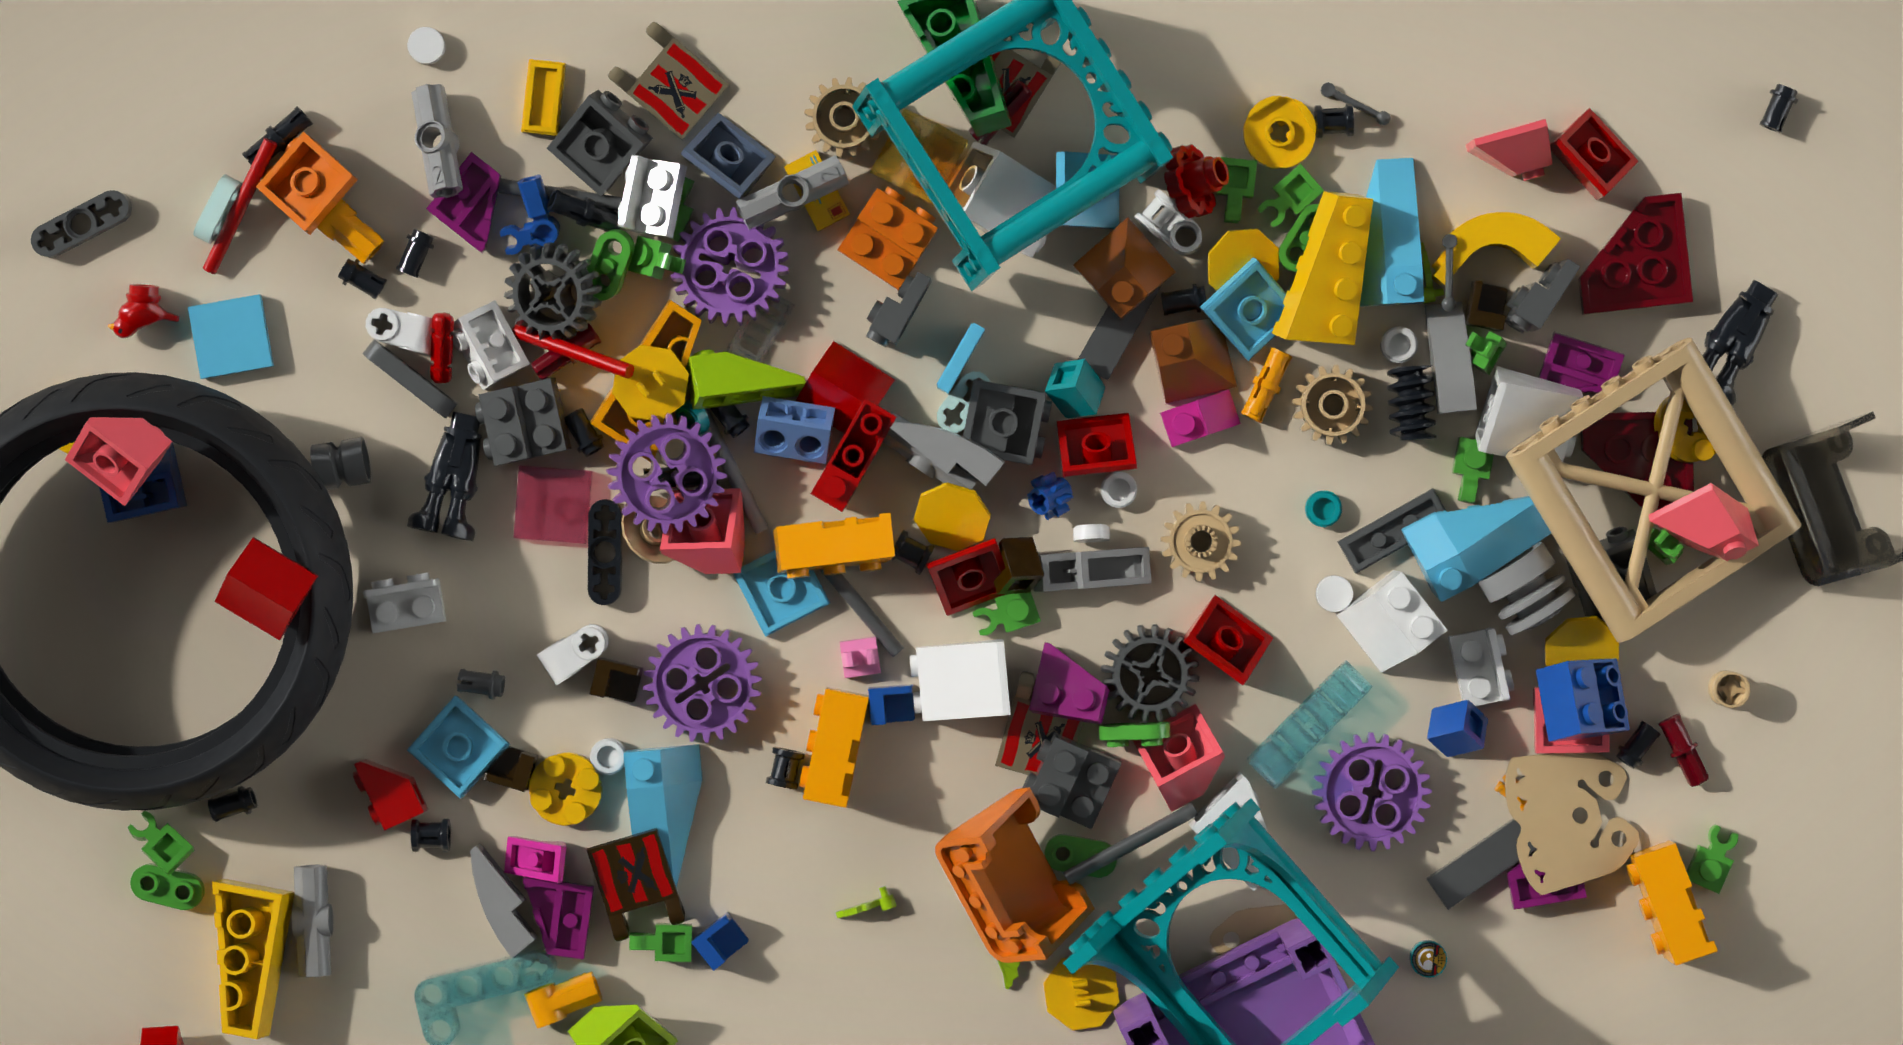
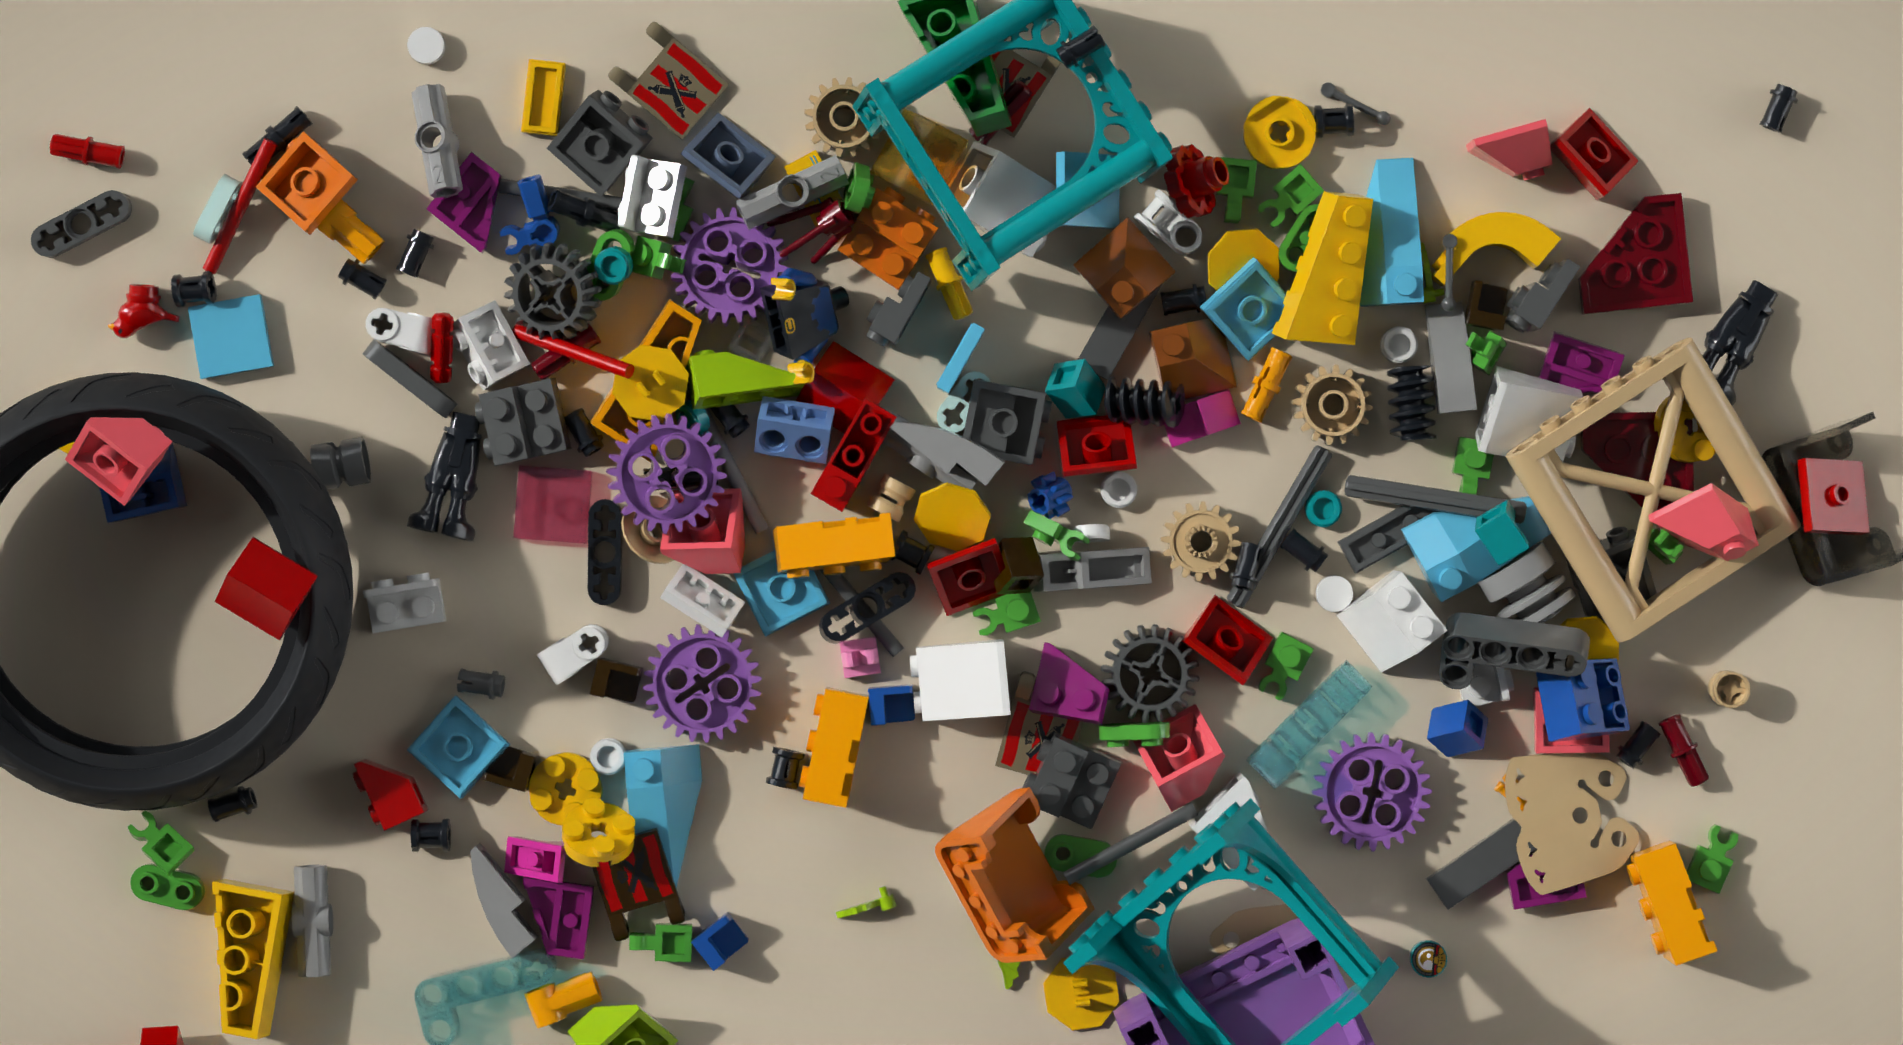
(87, 150): none -> red axle
(193, 289): none -> black bush
(603, 817): none -> yellow plate
(613, 265): none -> teal tile
(702, 600): none -> white bracket
(801, 318): none -> torso
(832, 219): none -> dark red plant
(860, 190): none -> bright green plate
(894, 602): none -> black beam
(895, 490): none -> tan wheel
(949, 283): none -> yellow axle
(1049, 531): none -> bright green plate
(1080, 47): none -> black pin
(1144, 404): none -> black piece
(1247, 566): none -> black pin
(1285, 516): none -> dark grey axle
(1287, 660): none -> bright green plate
(1304, 550): none -> black pin
(1427, 497): none -> dark grey axle
(1500, 533): none -> teal panel
(1511, 645): none -> dark grey beam
(1833, 496): none -> plate

